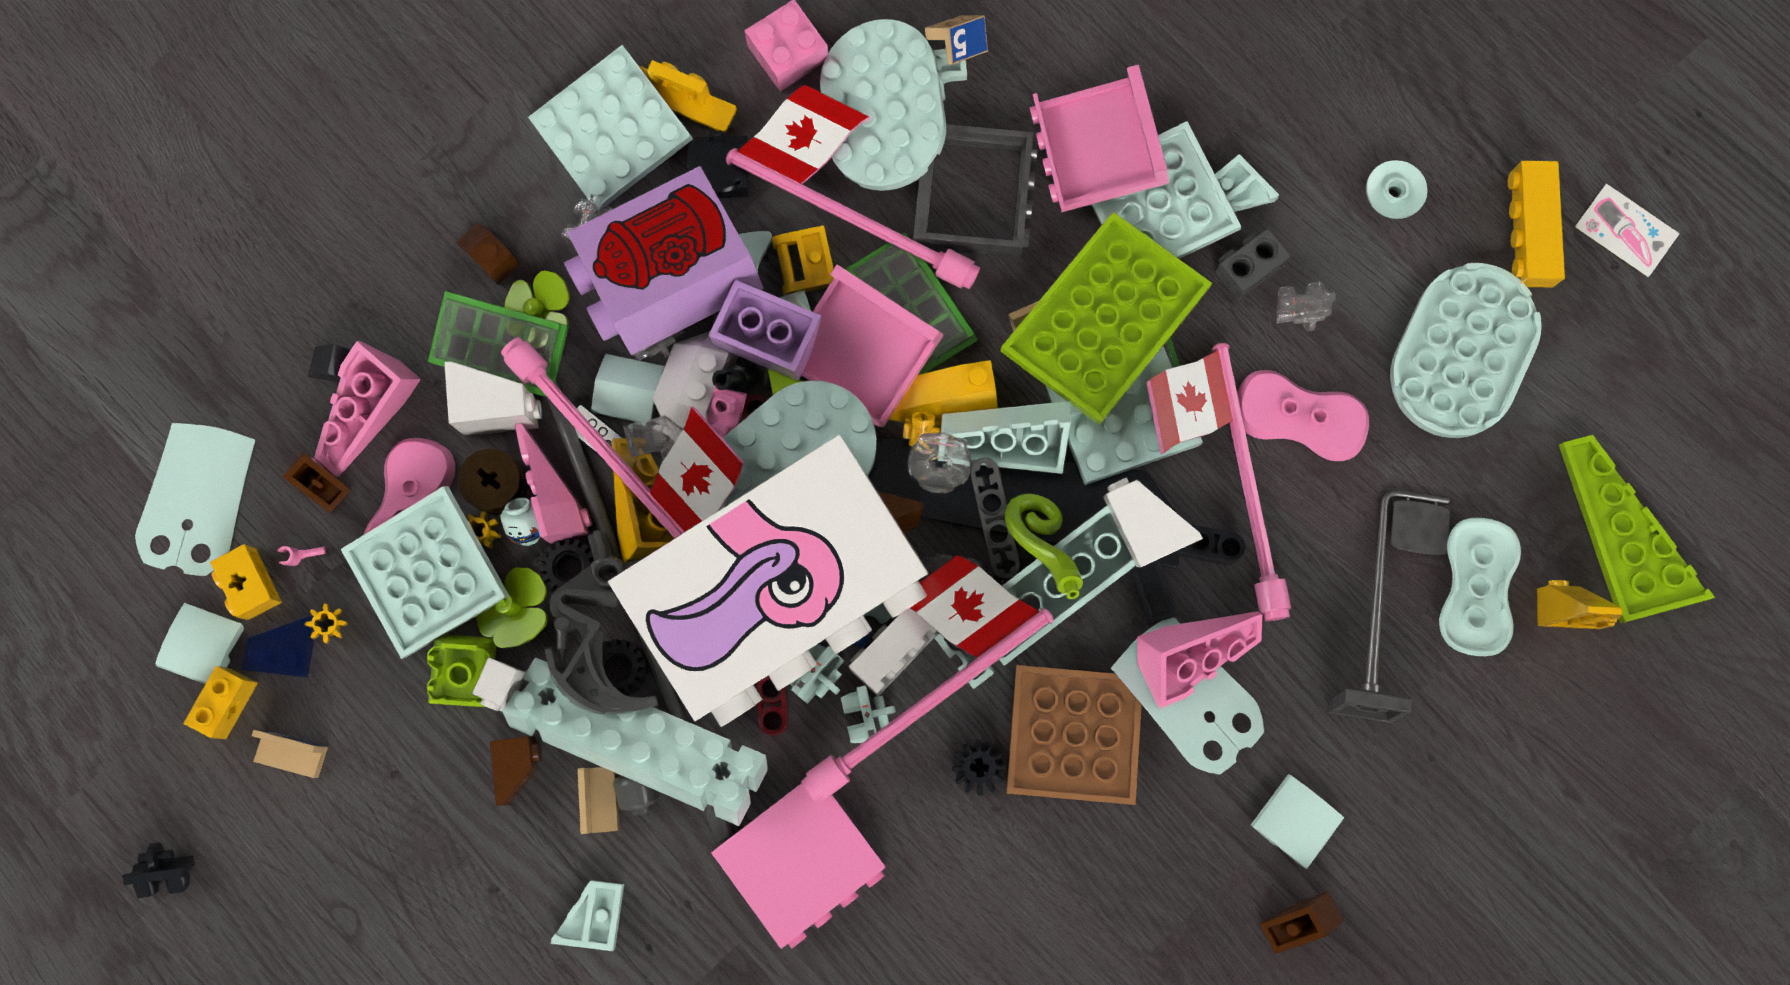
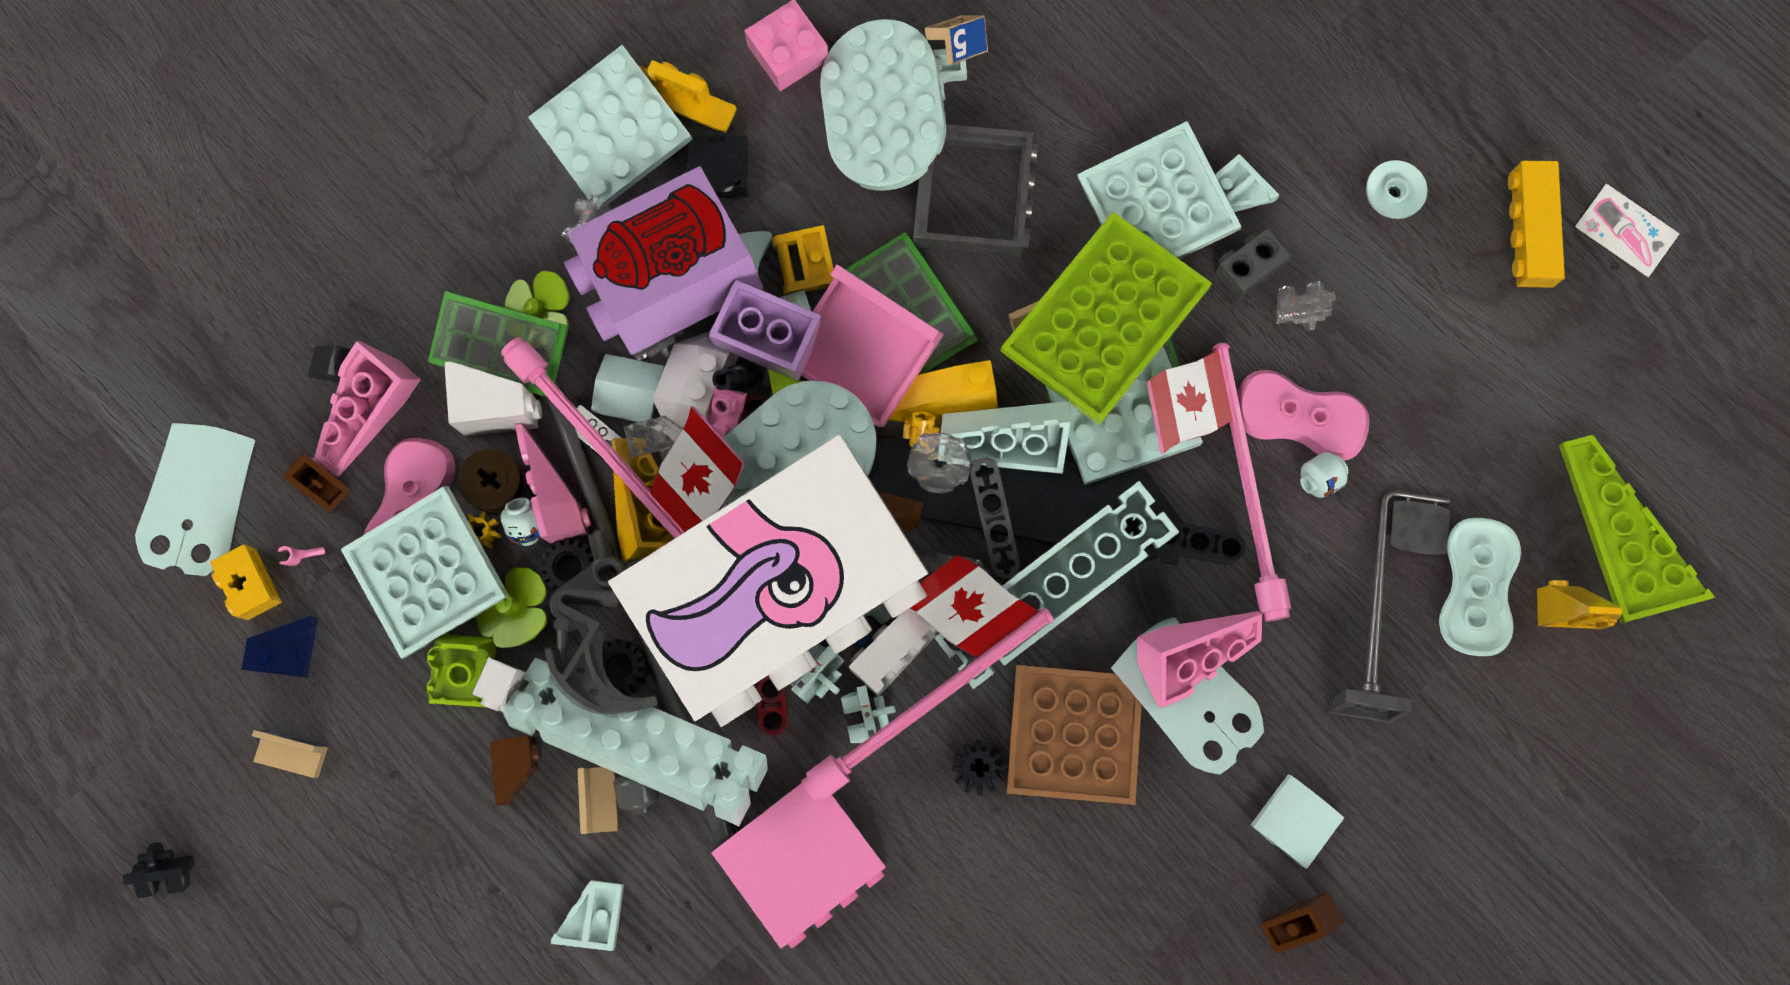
(198, 643): light aqua slope -> none
(220, 703): yellow brick -> none
(320, 617): yellow gear -> none
(488, 253): reddish brown slope -> none
(800, 142): flag -> none
(1059, 563): lime plant -> none
(1100, 142): bright pink panel -> none
(1147, 522): white slope -> none
(1324, 475): none -> light aqua head
(1465, 350): light aqua plate -> none

